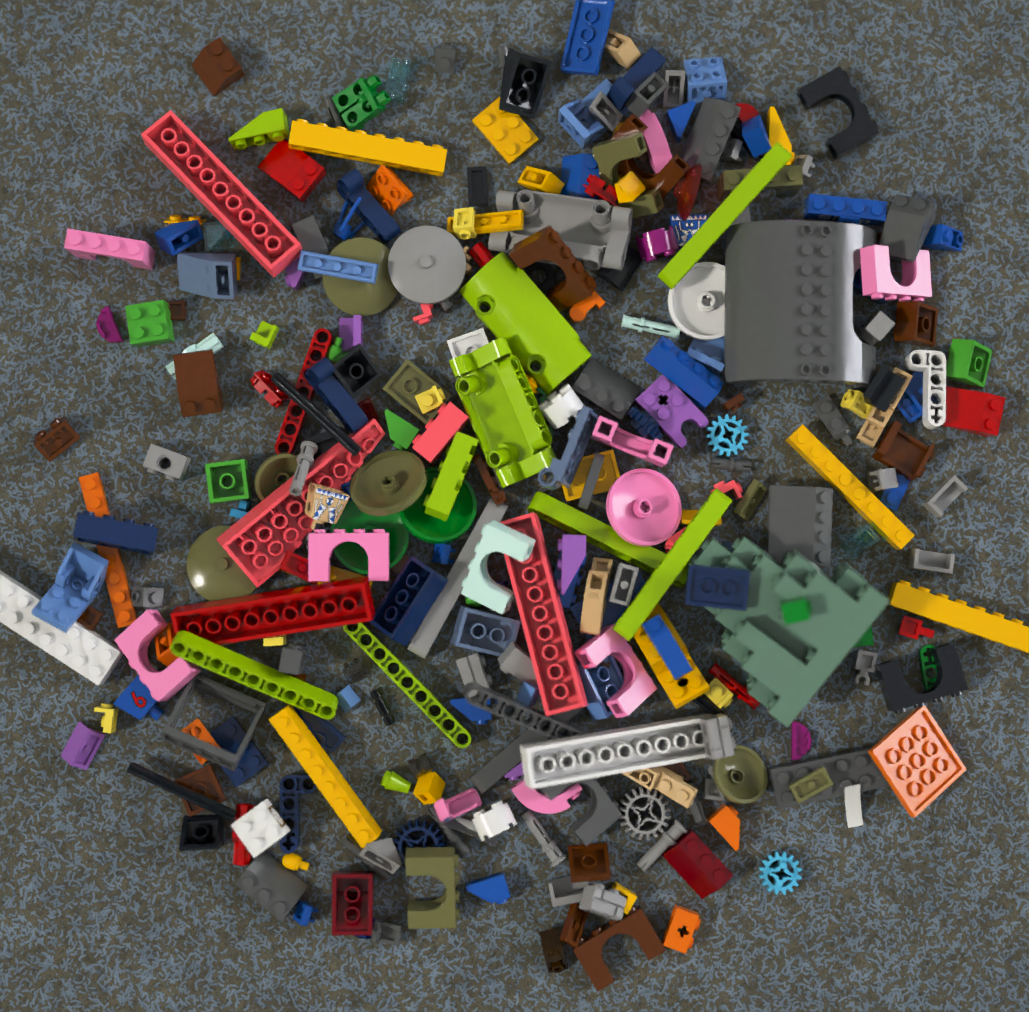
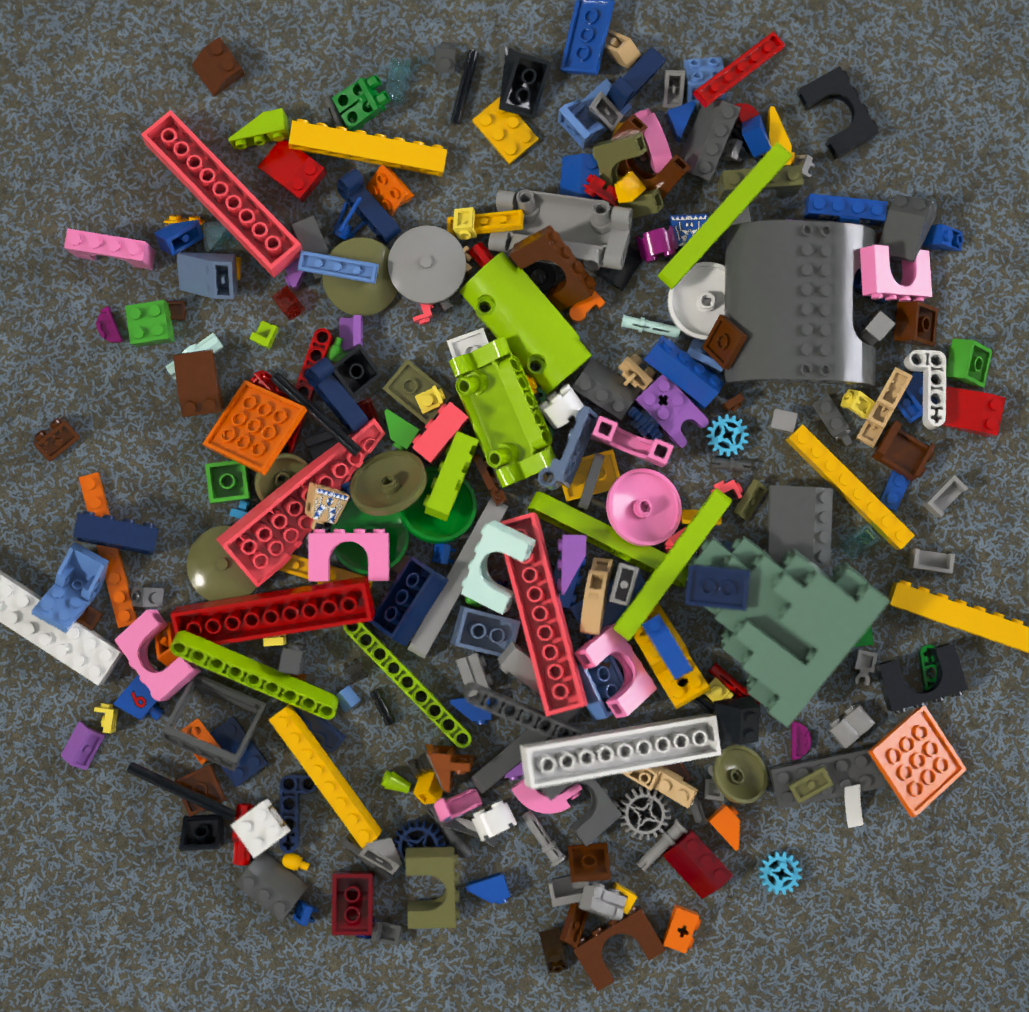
(157, 455): light grey brick -> none
(254, 427): none -> orange plate
(288, 303): none -> clear red bracket
(296, 566): red plate -> none
(304, 461): light grey pin -> none
(445, 762): none -> dark orange piece
(464, 87): none -> black axle
(477, 186): black tile -> none
(528, 693): medium blue slope -> none
(540, 180): yellow slope -> none
(634, 374): none -> tan hips
(646, 94): dark grey slope -> none
(686, 191): clear red hat -> none
(717, 736): light grey brick -> none
(724, 342): none -> reddish brown plate
(738, 719): none -> black slope
(739, 69): none -> red tile
(783, 421): none -> light grey panel
(795, 610): green brick -> none
(850, 725): none -> light grey brick
(882, 479): light grey slope -> none
(883, 388): black panel -> none
(912, 628): red plate -> none

